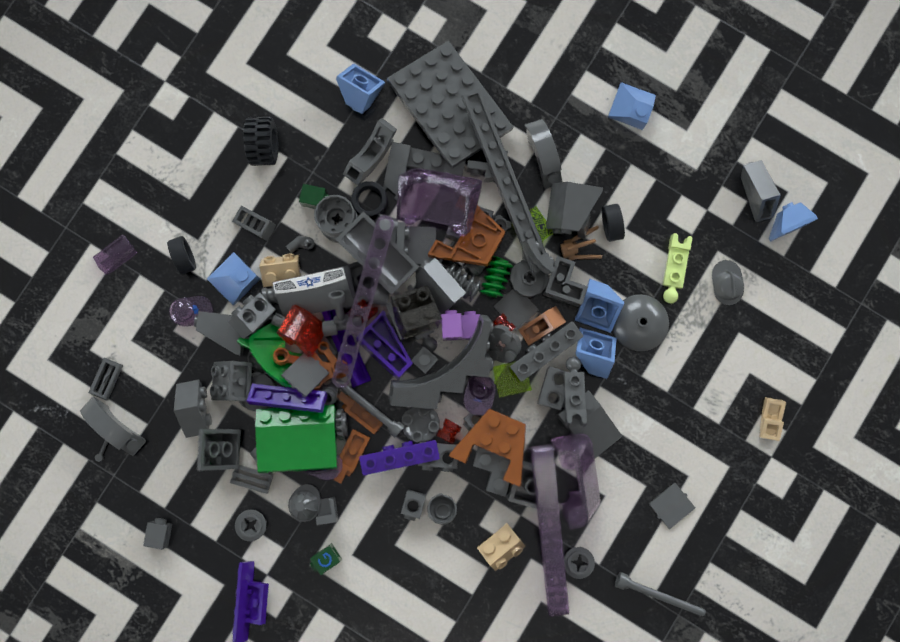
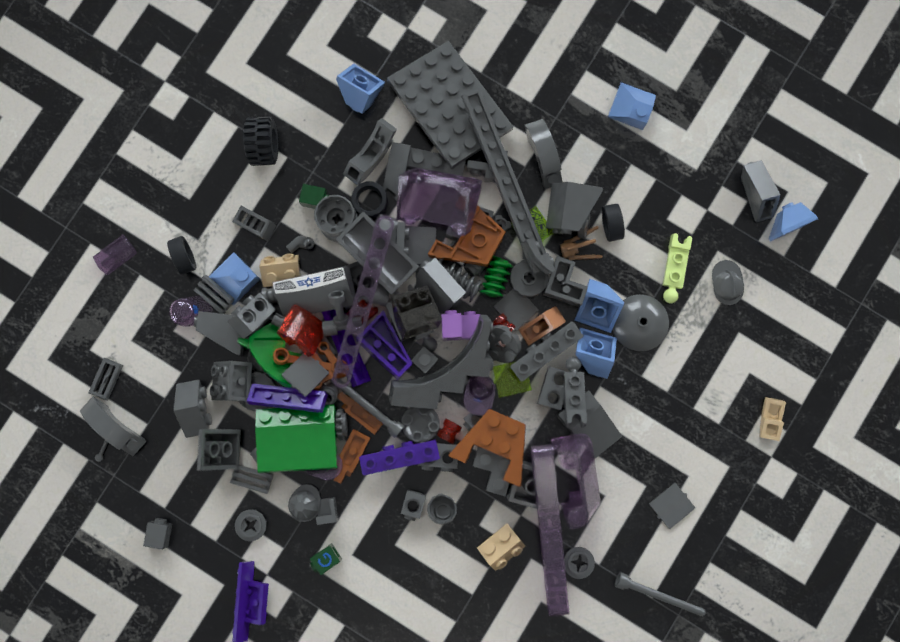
(209, 294): none -> dark grey tile

